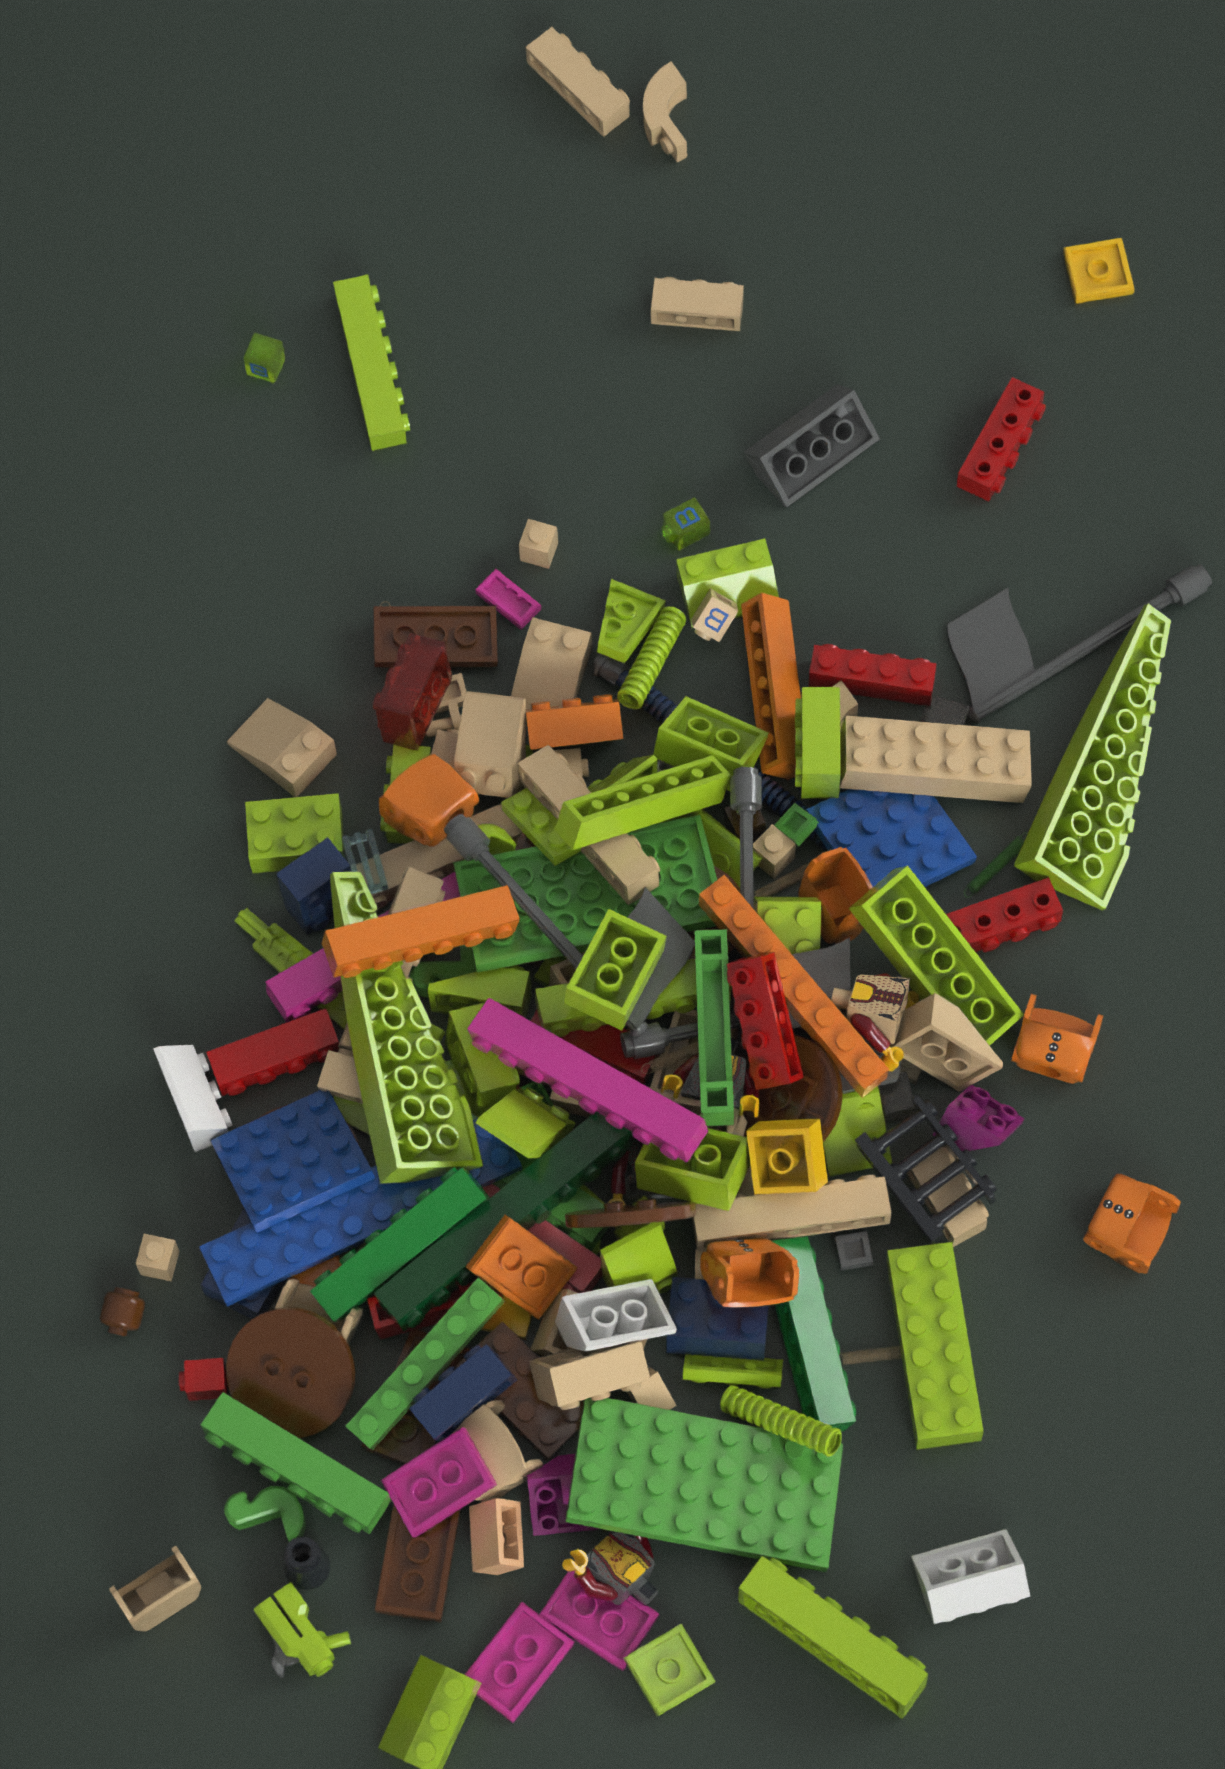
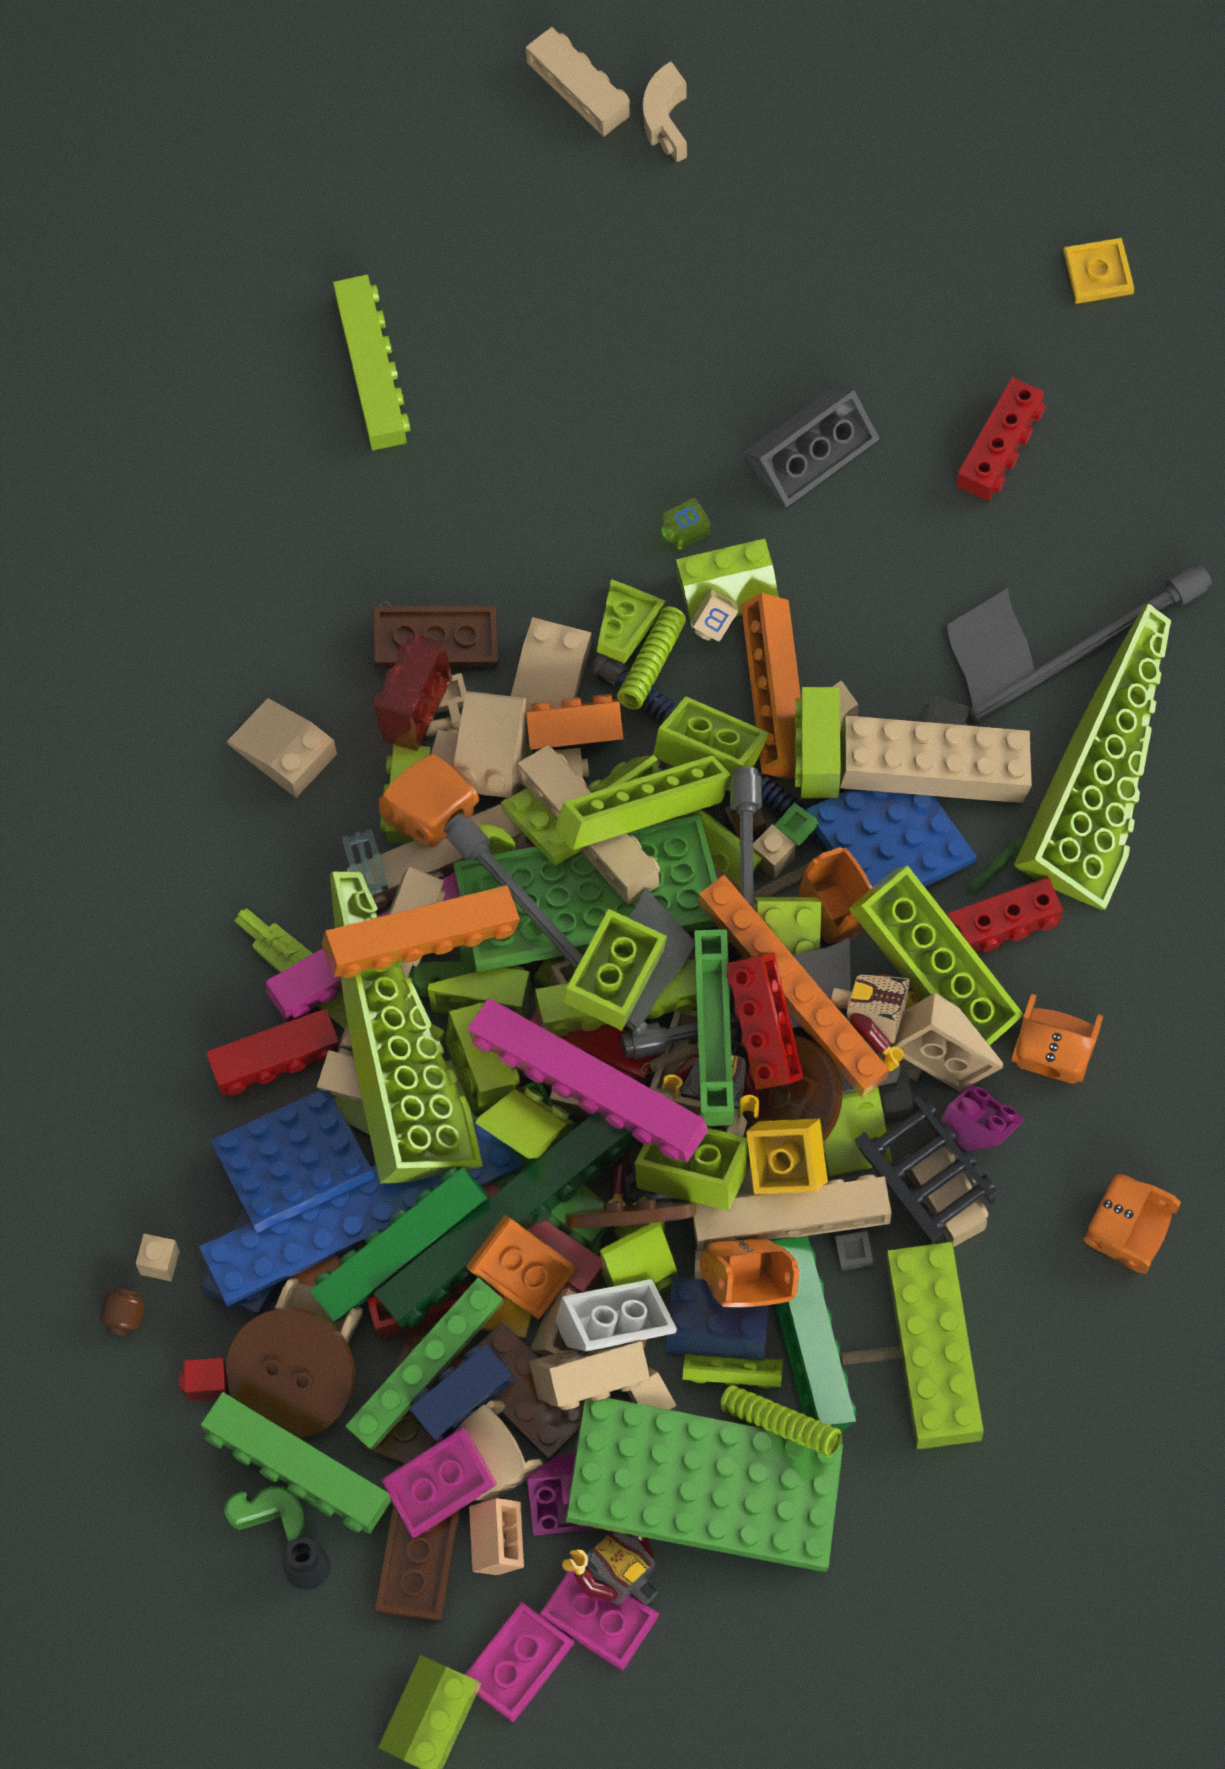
(158, 1592): tan piece -> none
(193, 1094): white slope -> none
(264, 357): clear neon green brick -> none
(289, 828): lime brick -> none
(297, 1641): lime piece -> none
(307, 885): dark blue brick -> none
(508, 599): dark pink plate -> none
(538, 543): tan brick -> none
(669, 1670): lime tile -> none
(697, 304): tan brick -> none
(833, 1636): lime brick -> none
(873, 674): red brick -> none
(971, 1576): white slope -> none

